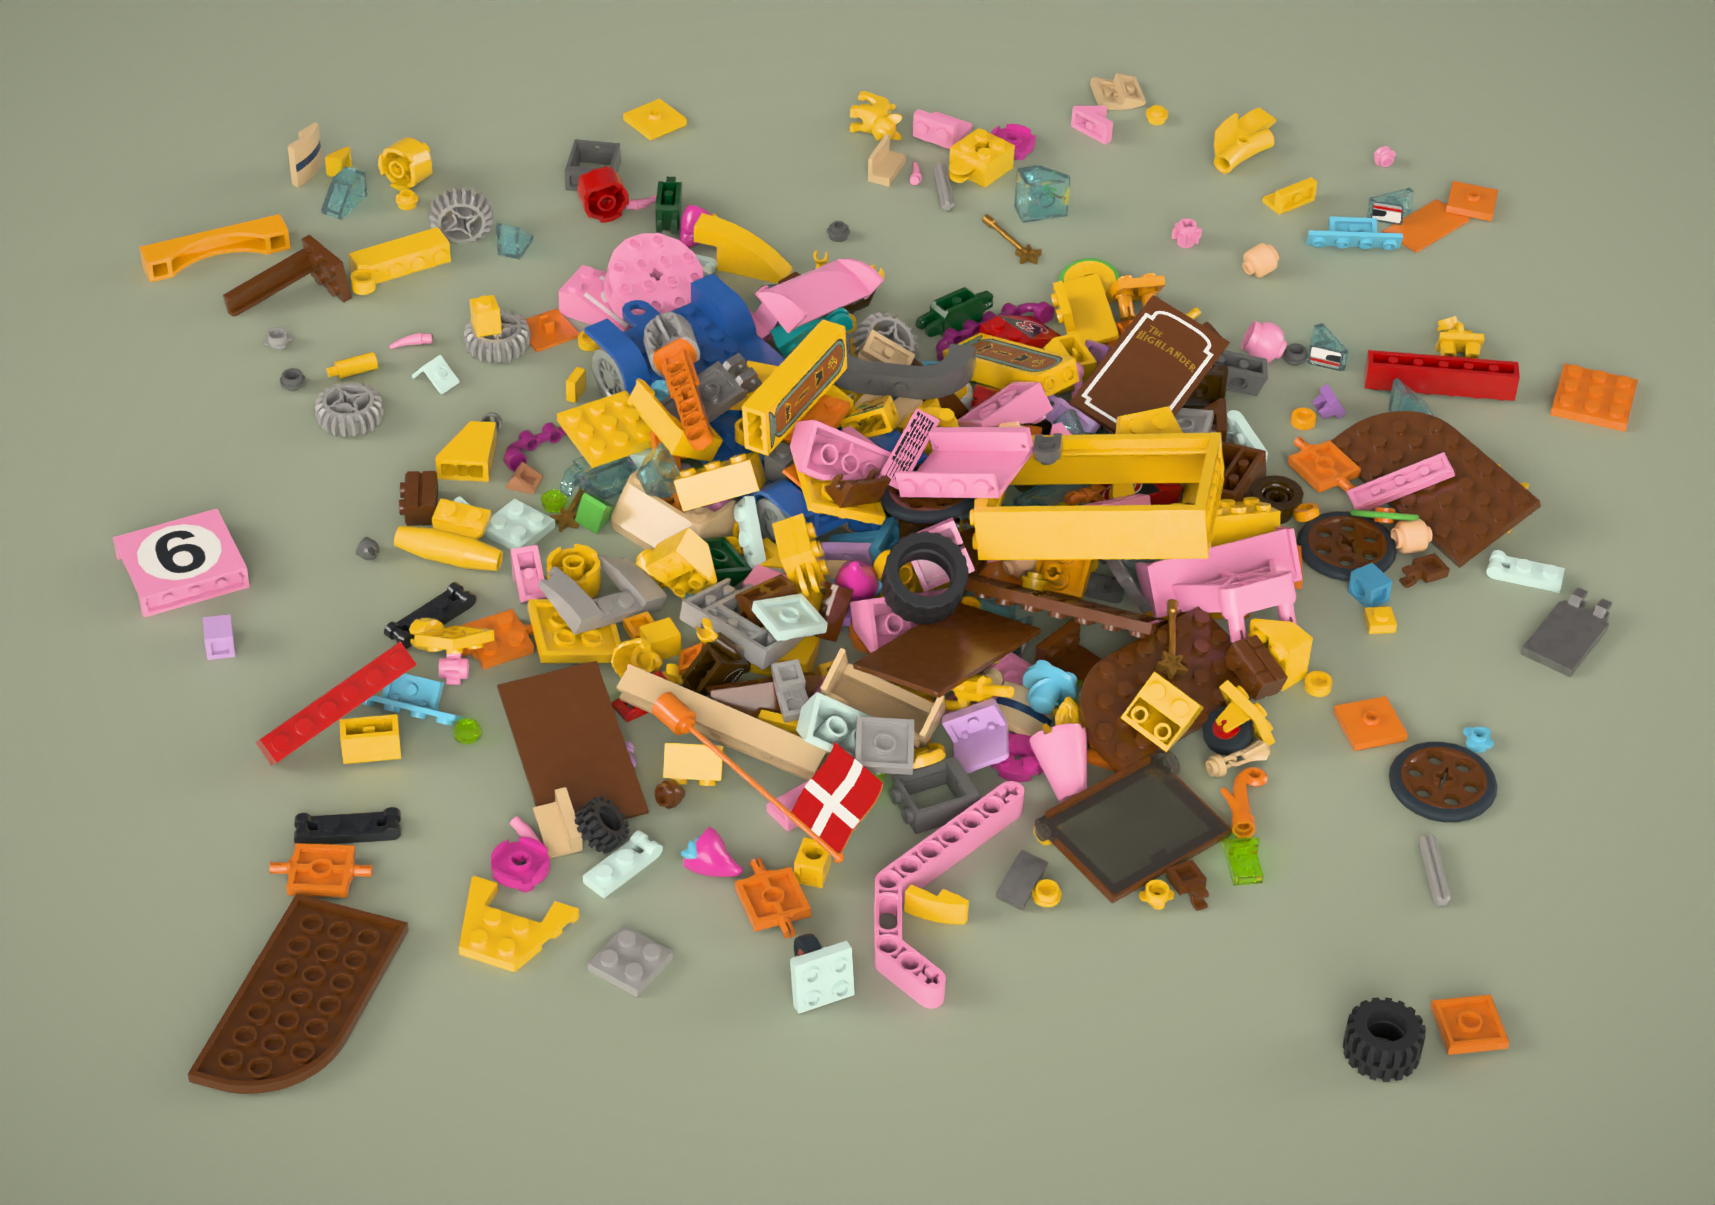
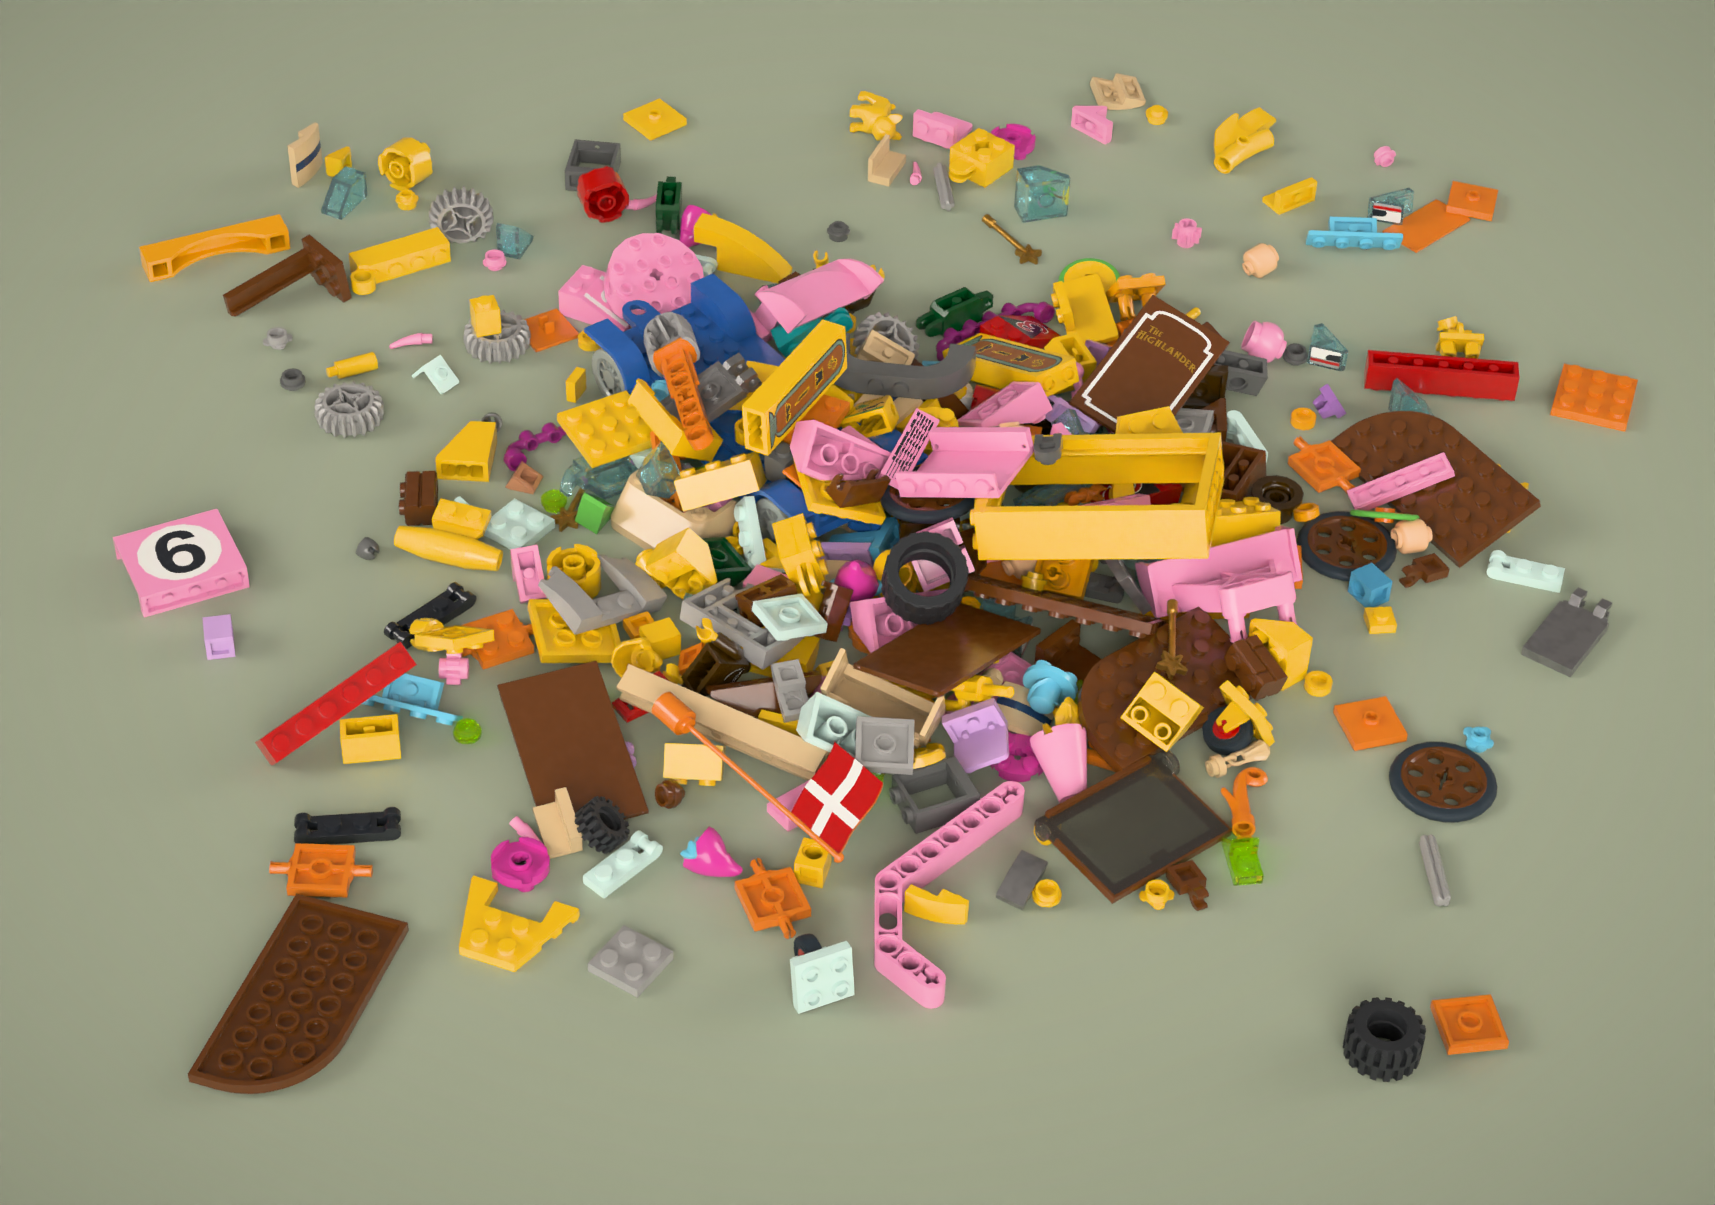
(494, 260): none -> bright pink plate

